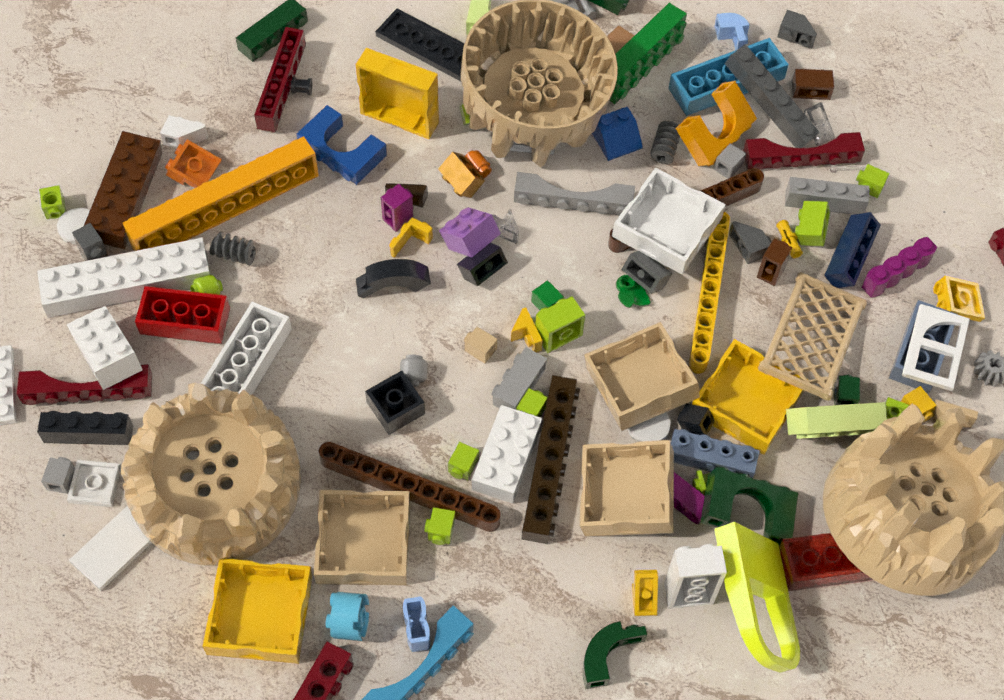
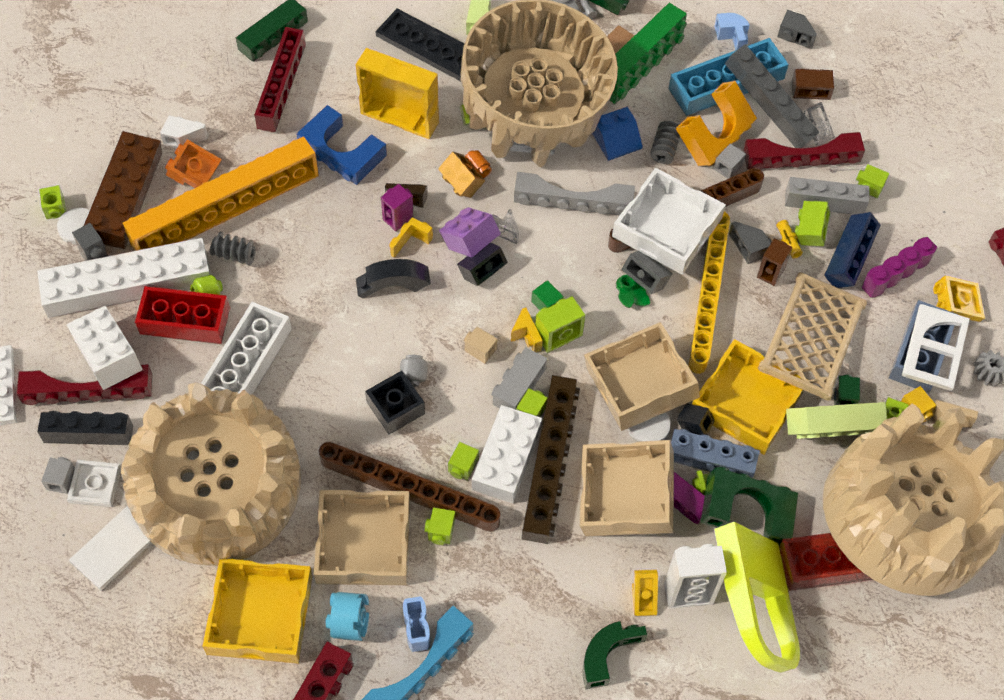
(301, 85): black bush -> none

